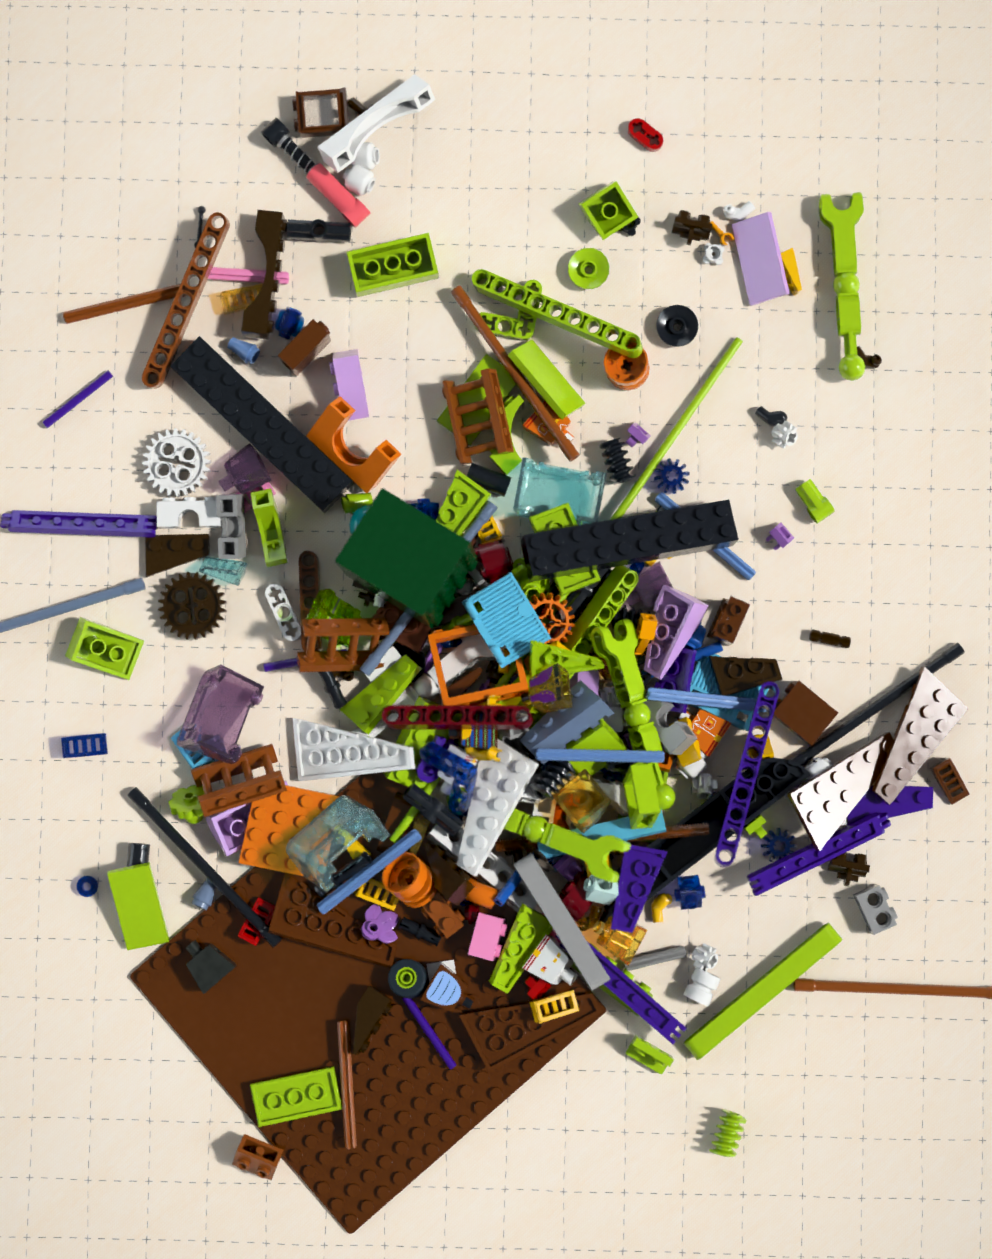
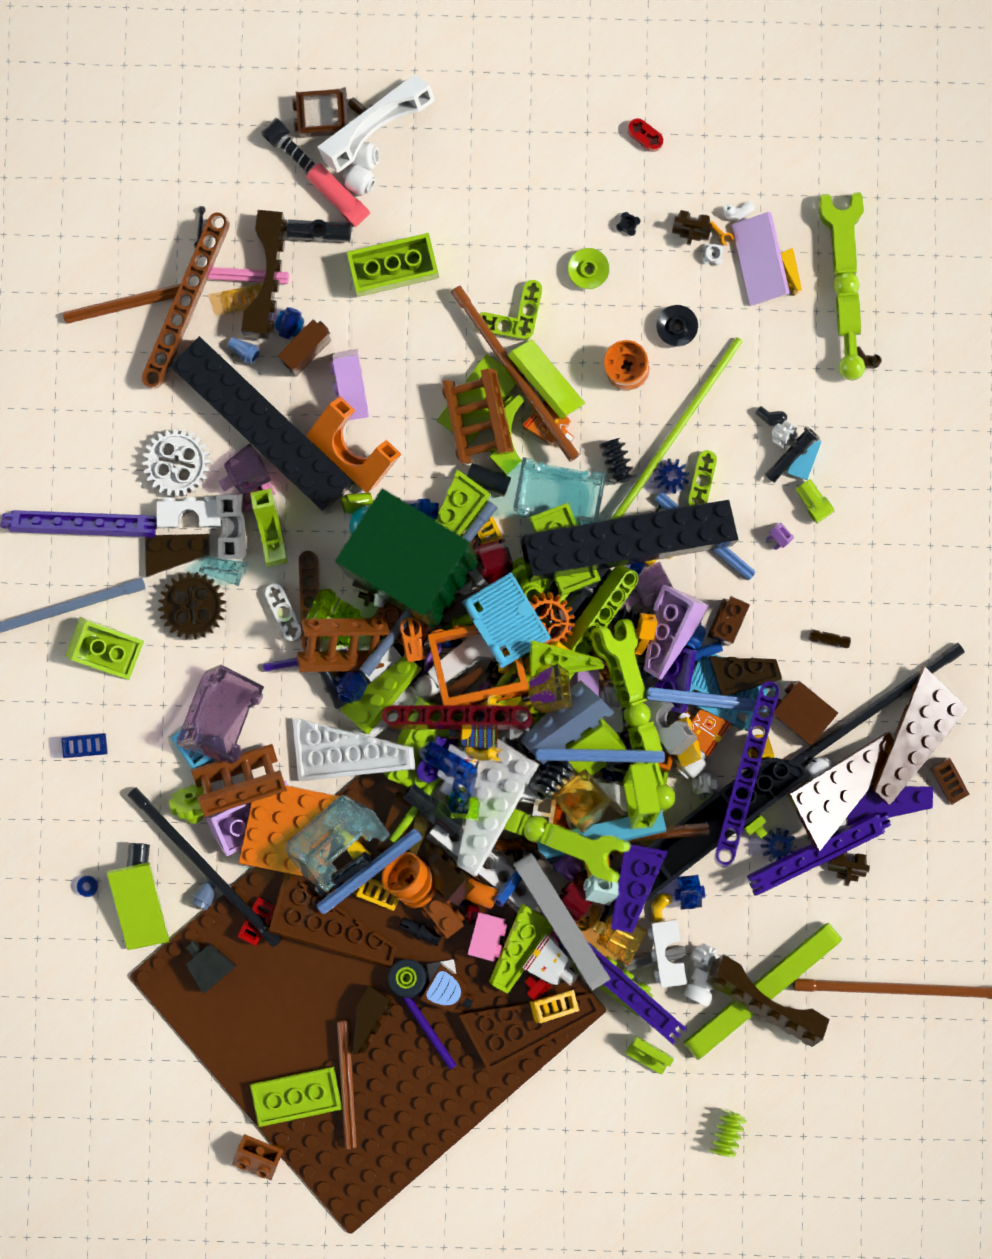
(77, 399): dark purple bar -> none
(351, 687): none -> clear blue head
(382, 923): medium lavender plate -> none
(412, 644): none -> orange piece
(474, 809): none -> clear neon green panel
(563, 320): lime beam -> none
(608, 210): lime slope -> none
(638, 434): medium lavender tile -> none
(668, 972): none -> white arch
(711, 466): none -> lime beam
(732, 980): none -> dark brown arch
(798, 447): none -> black pin
(804, 463): none -> medium azure slope
(870, 912): light grey brick -> none

